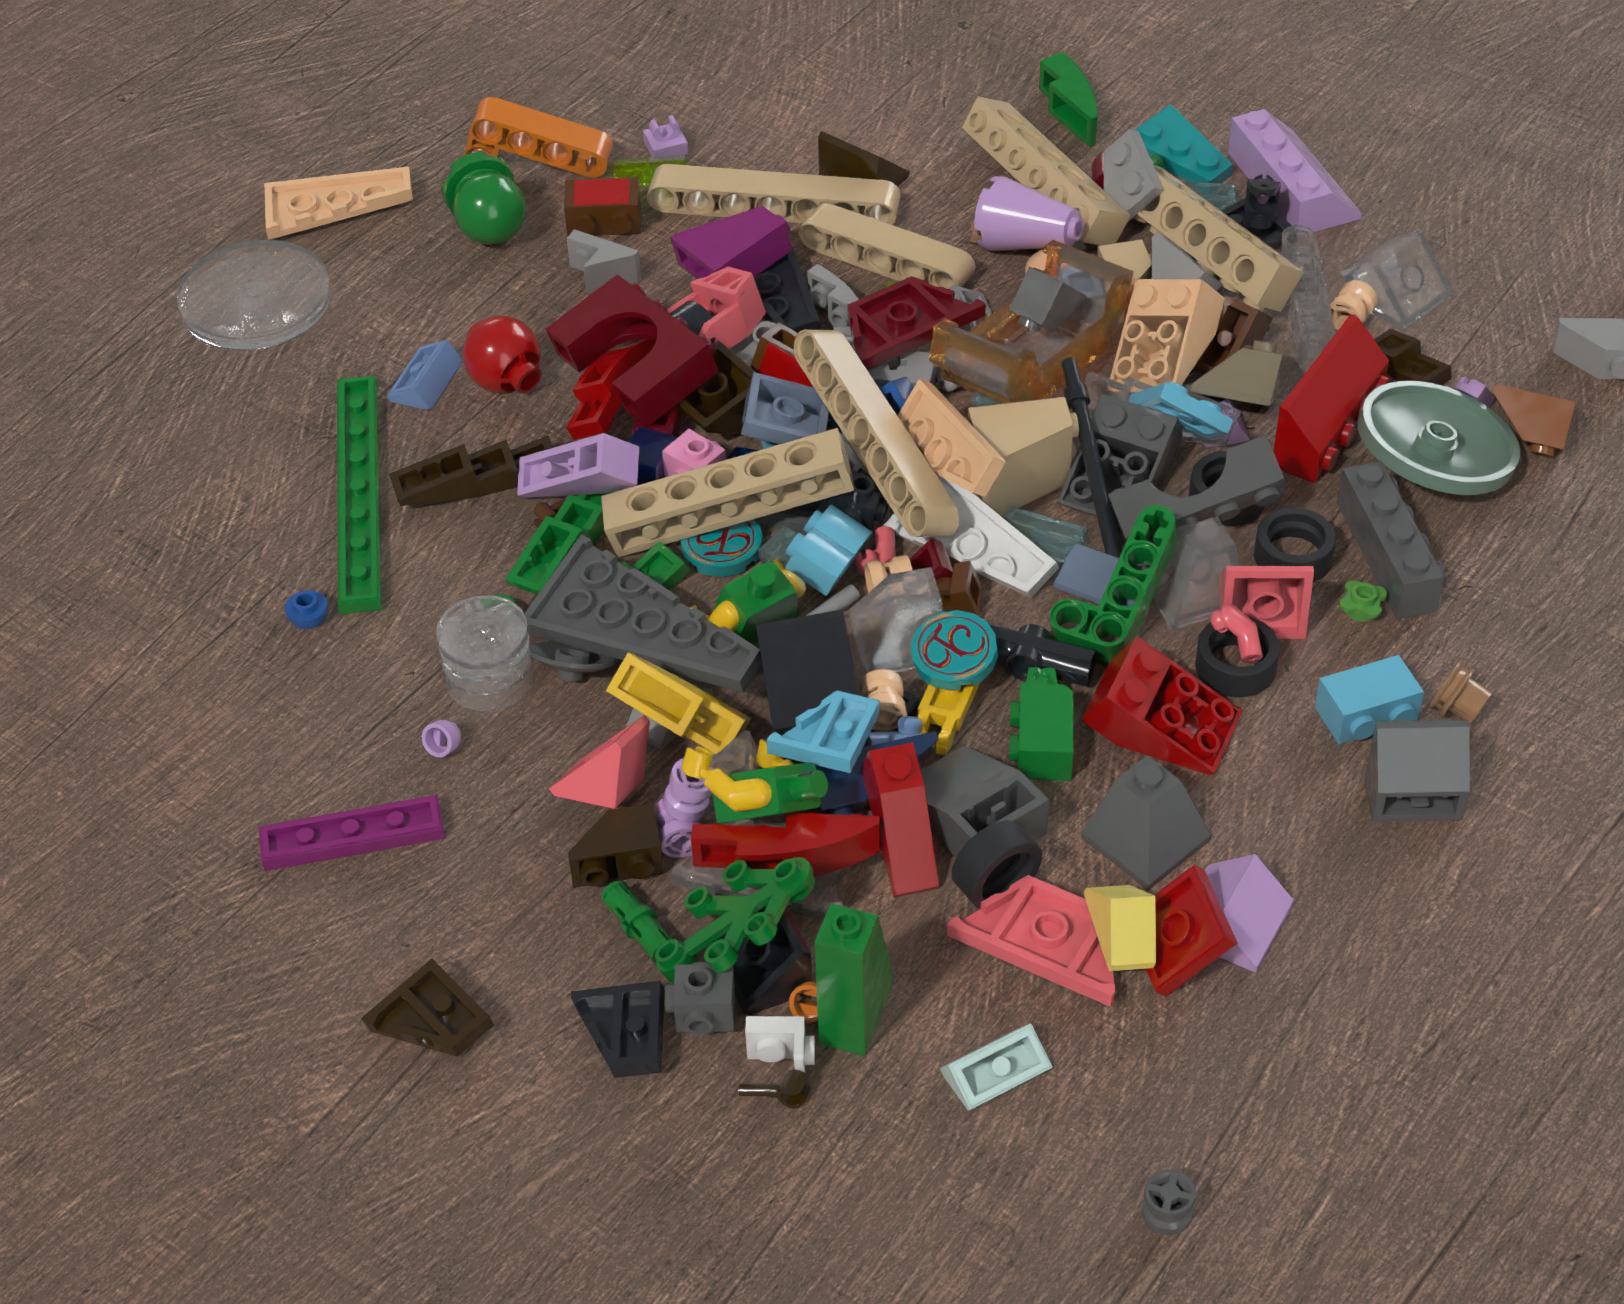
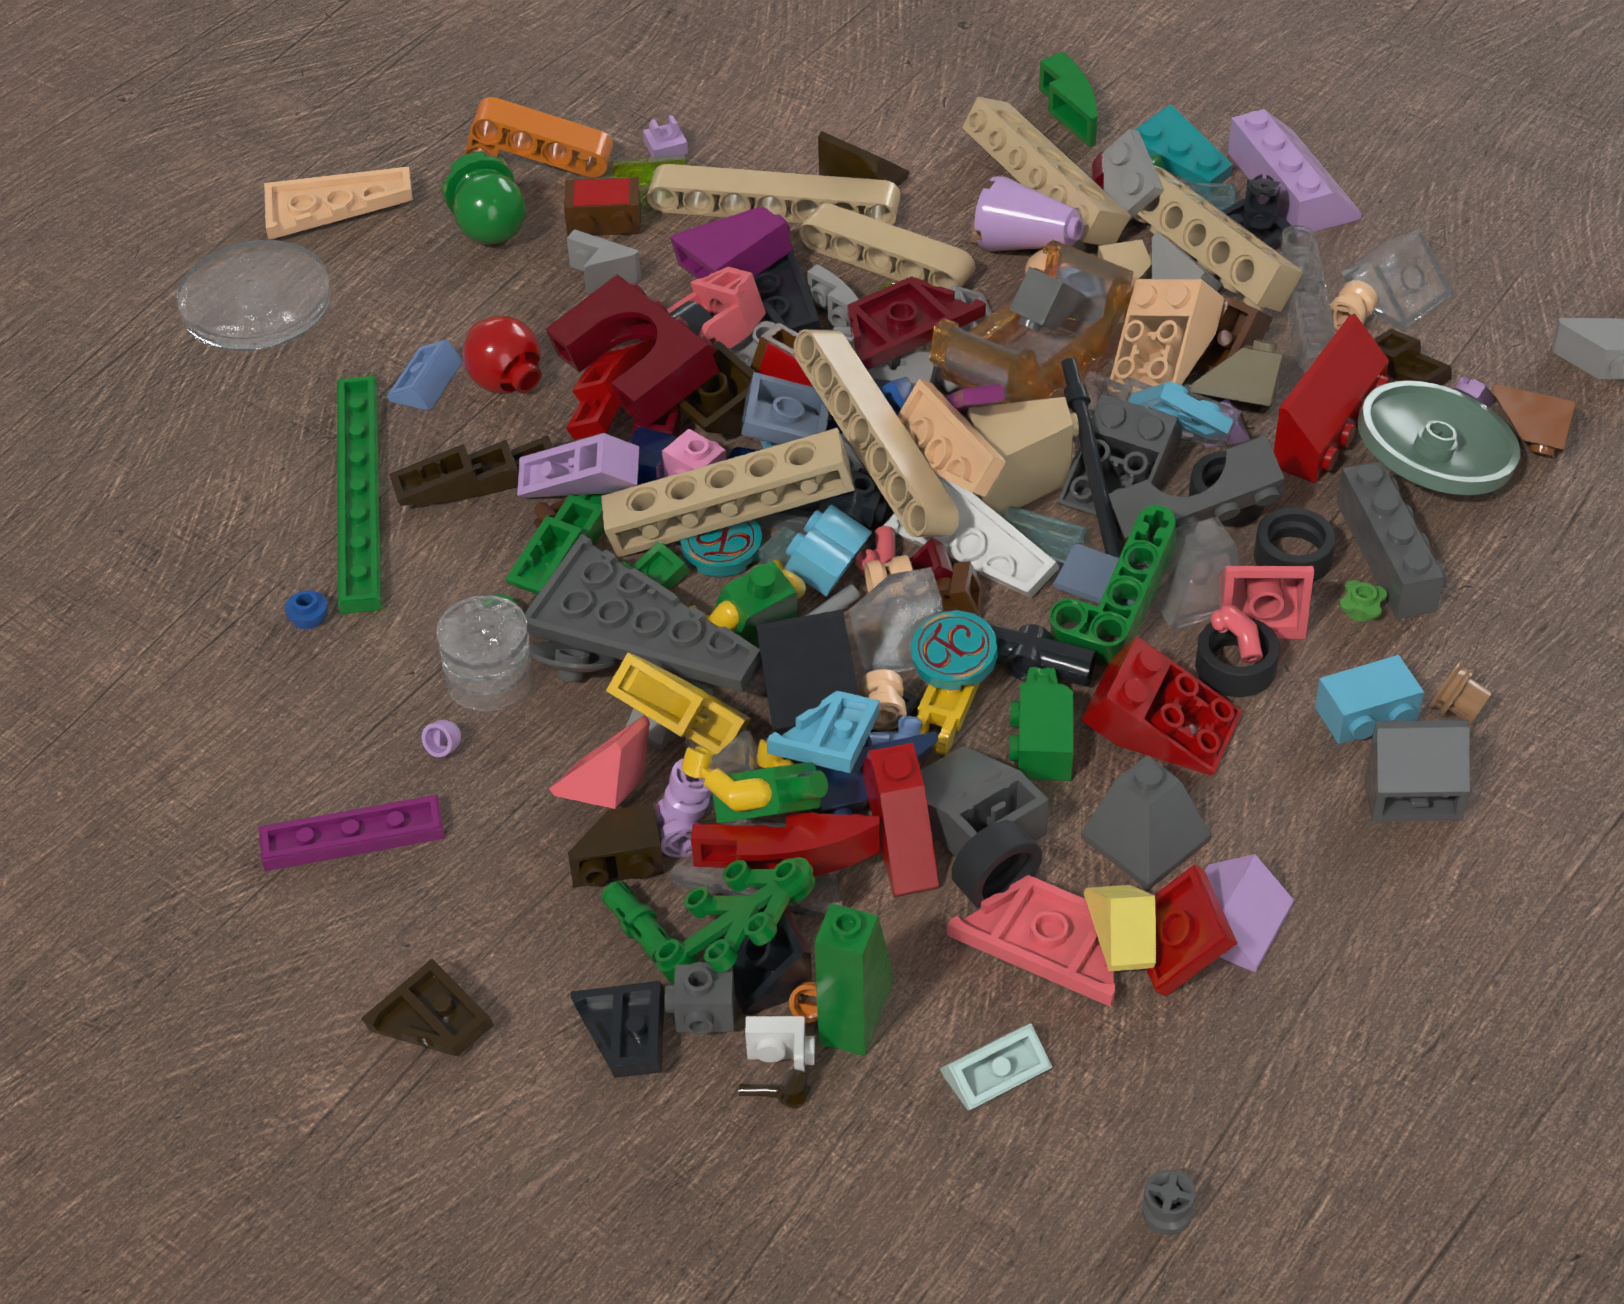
(976, 397): none -> magenta tile

